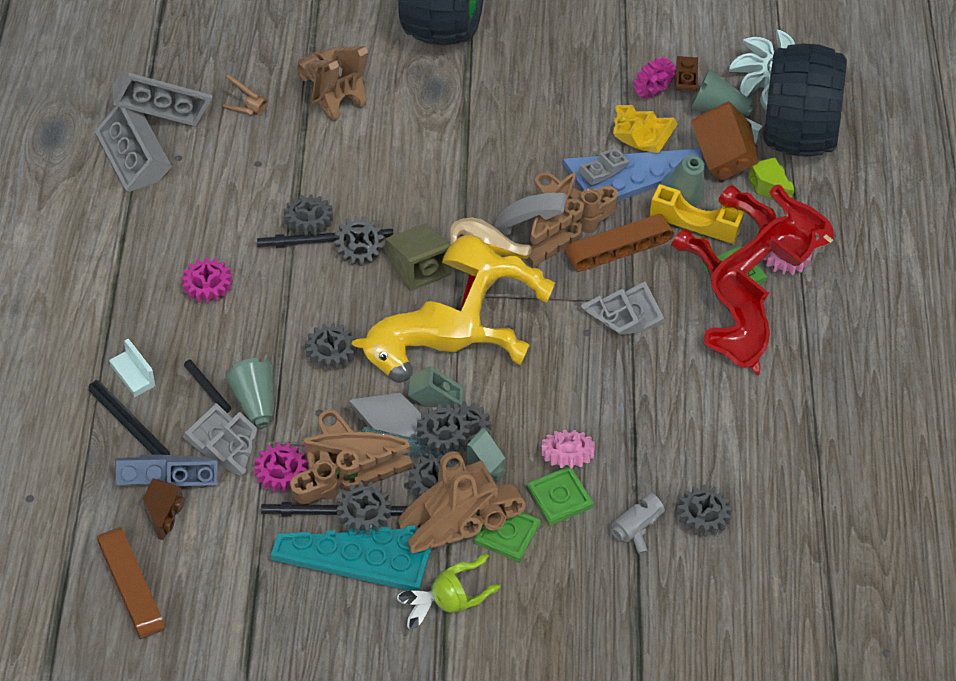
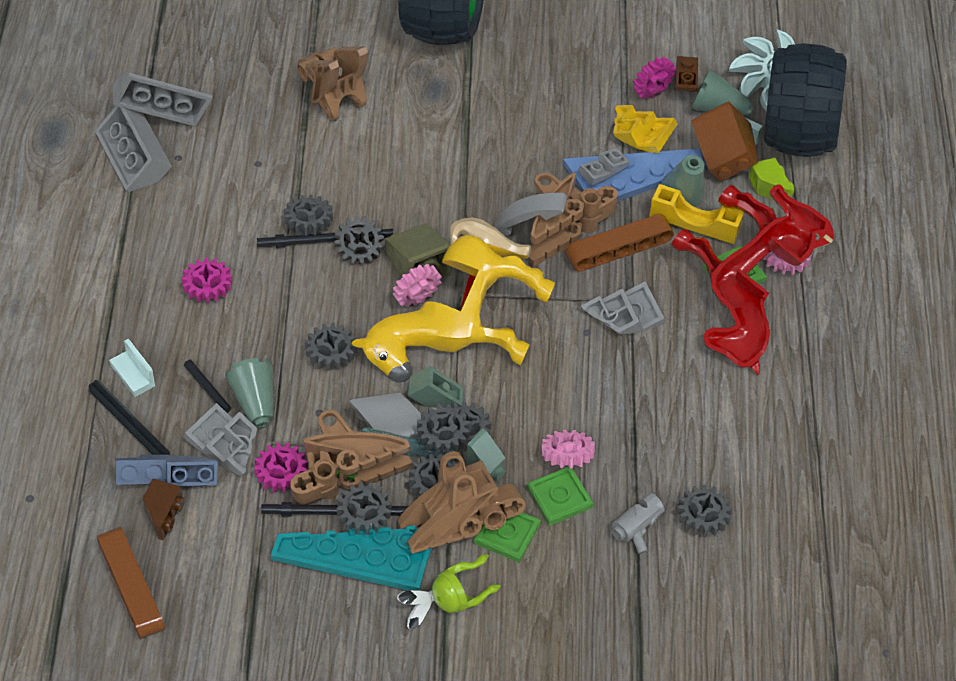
(254, 102): medium nougat plant -> none
(417, 285): none -> bright pink gear

